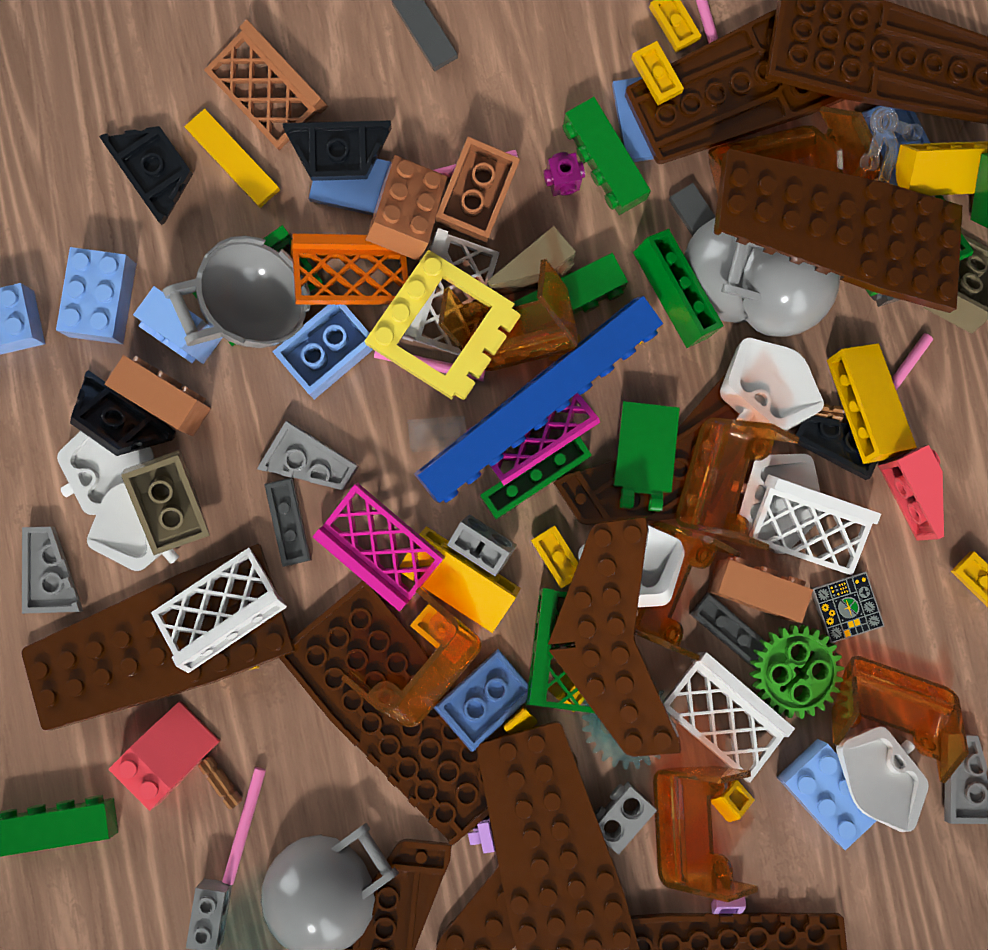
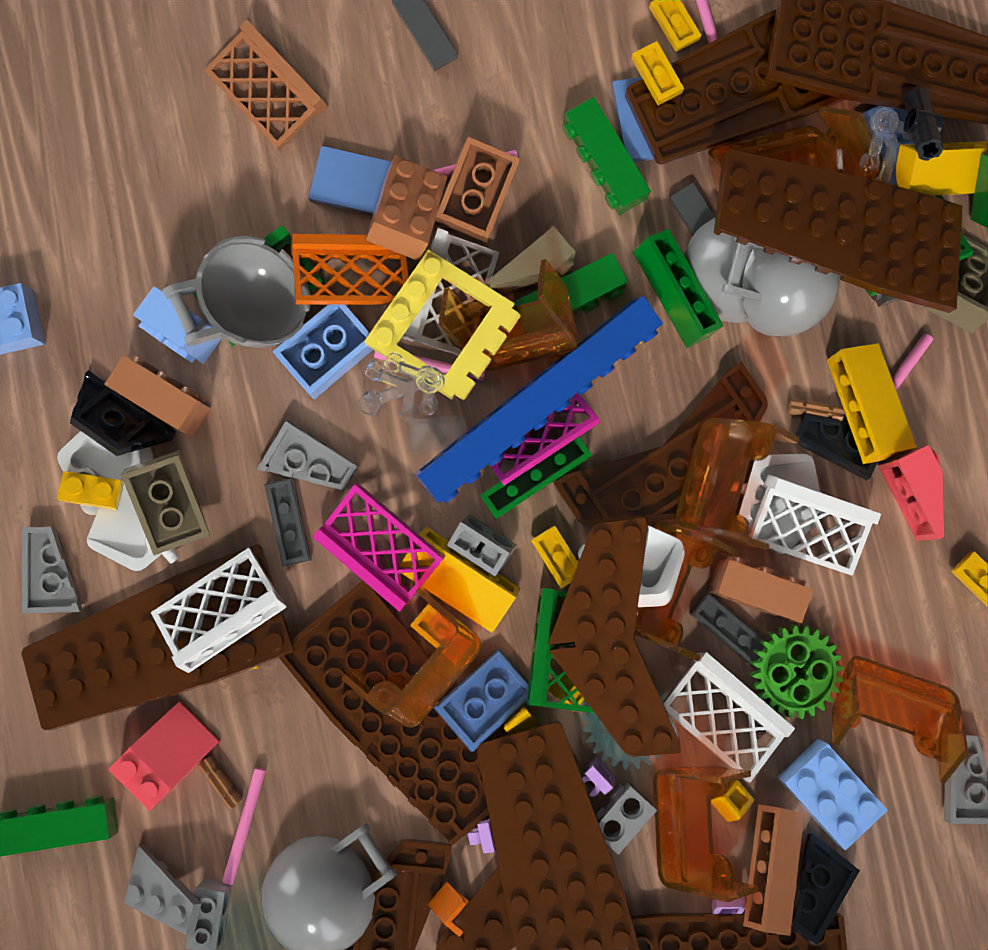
(90, 490): none -> yellow plate
(96, 295): light blue brick -> none
(151, 167): black wing -> none
(160, 895): none -> light grey wing
(232, 158): yellow tile -> none
(338, 148): black wing -> none
(426, 378): none -> clear plant
(448, 905): none -> orange panel
(559, 181): magenta brick -> none
(600, 776): none -> lavender tile
(646, 452): green tile -> none
(770, 385): white animal -> none
(774, 870): none -> nougat brick
(820, 889): none -> black wing
(847, 607): tile -> none
(883, 778): white animal -> none
(923, 124): none -> black piece

